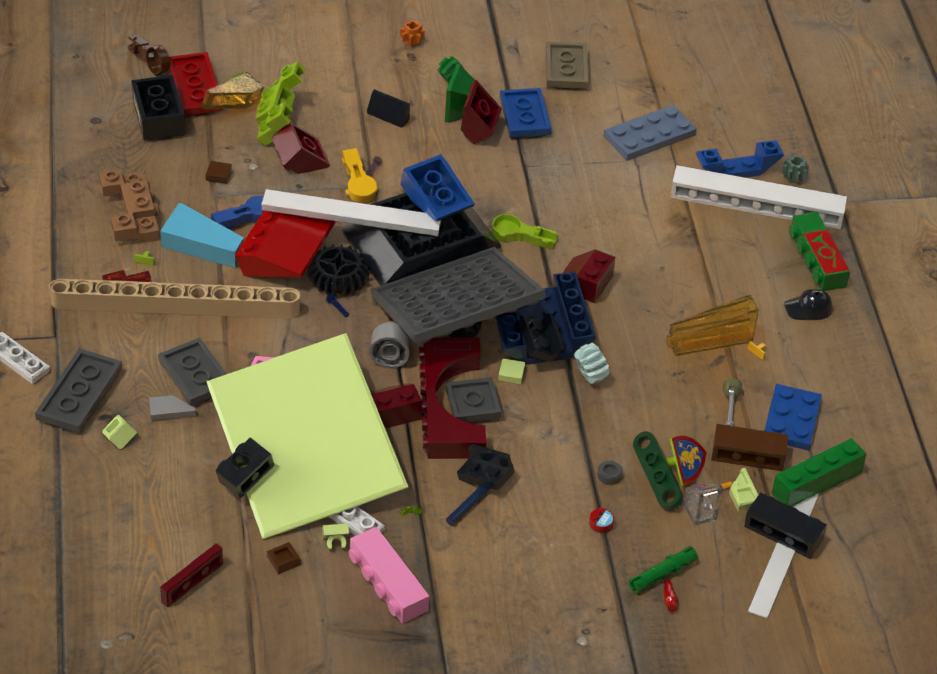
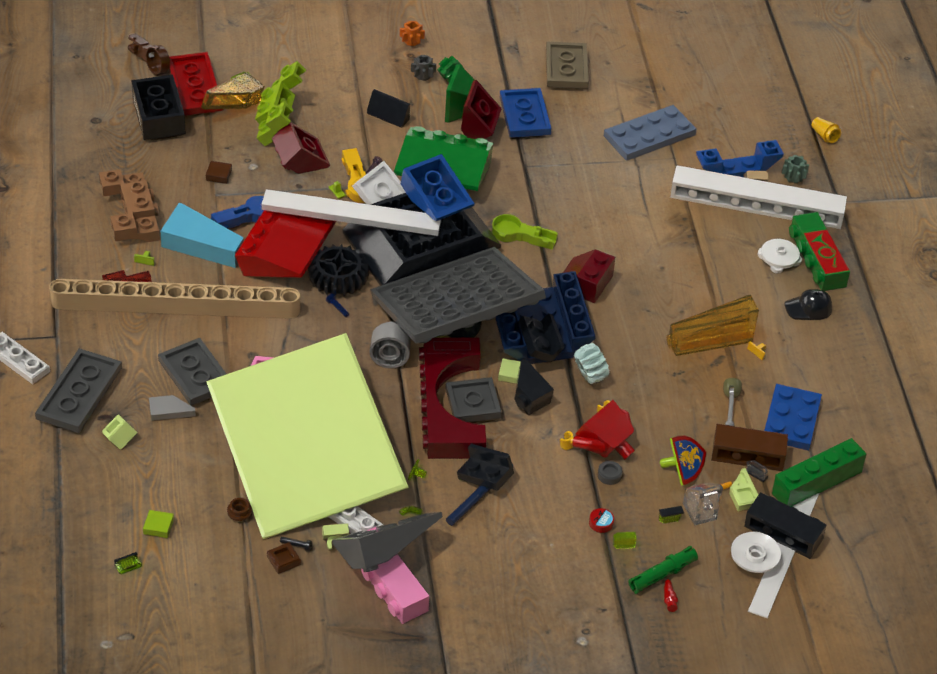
(127, 563): none -> clear neon green piece
(158, 523): none -> lime tile
(191, 575): dark red tile -> none
(239, 509): none -> reddish brown plate
(241, 480): black brick -> none
(307, 545): none -> black piece
(336, 189): none -> lime piece
(378, 184): none -> white plate
(378, 546): none -> dark grey wedge
(398, 404): dark red slope -> none
(417, 471): none -> clear neon green piece
(423, 67): none -> dark grey gear
(466, 156): none -> green slope
(531, 389): none -> black slope
(603, 432): none -> red torso
(624, 540): none -> clear neon green piece
(658, 471): dark green plate -> none
(670, 514): none -> piece
(755, 552): none -> white dish
(757, 175): none -> tan tile
(757, 470): none -> clear piece
(780, 254): none -> white piece
(827, 130): none -> yellow cone

